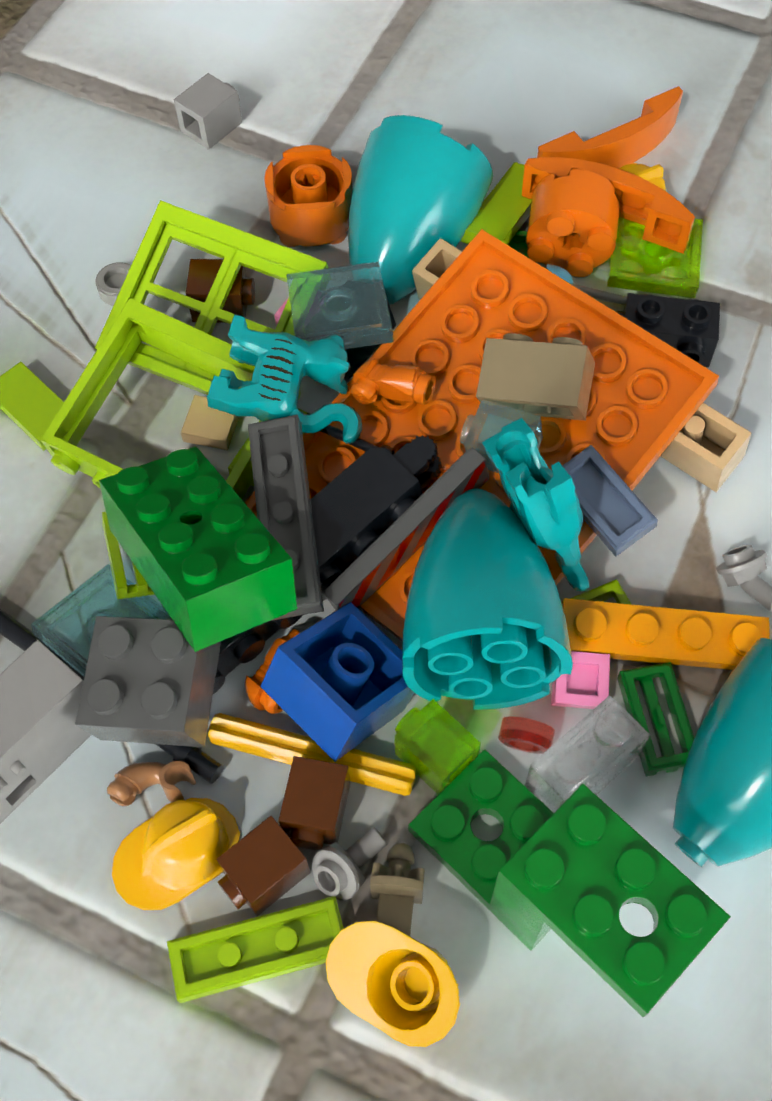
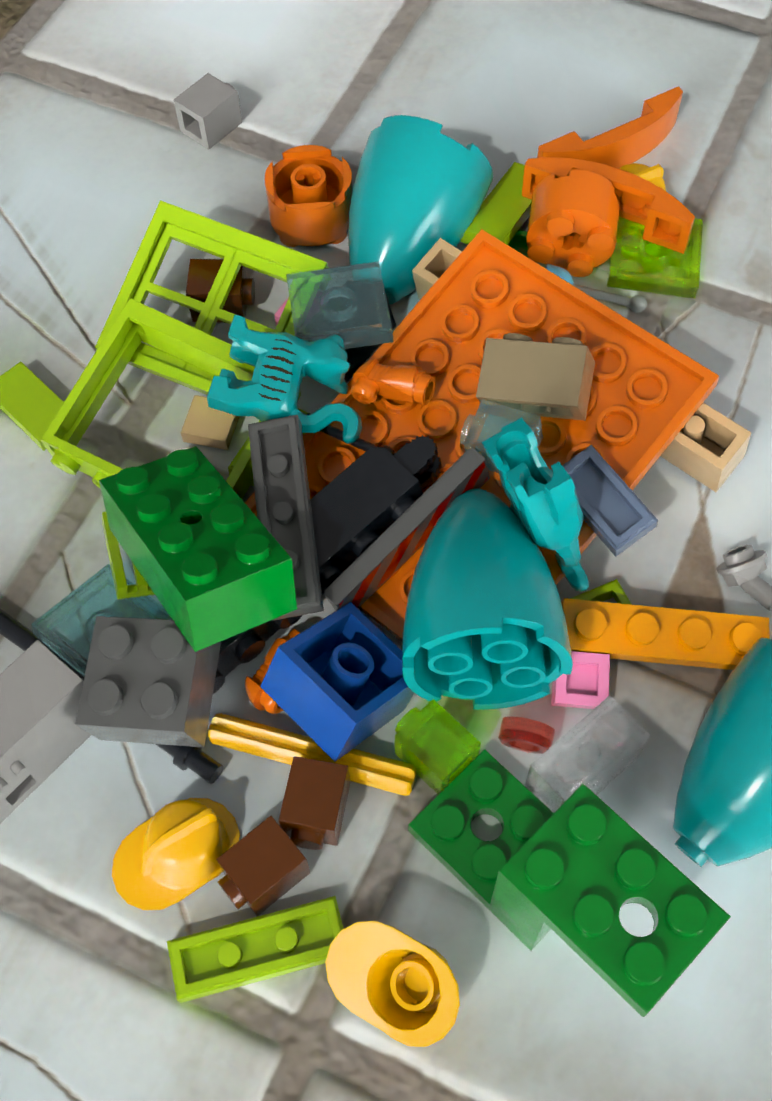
(110, 280): light grey tile -> none
(140, 776): medium nougat arm -> none
(343, 866): light grey plate -> none
(397, 887): dark tan piece -> none
(669, 761): green tile -> none
(682, 323): black brick -> none

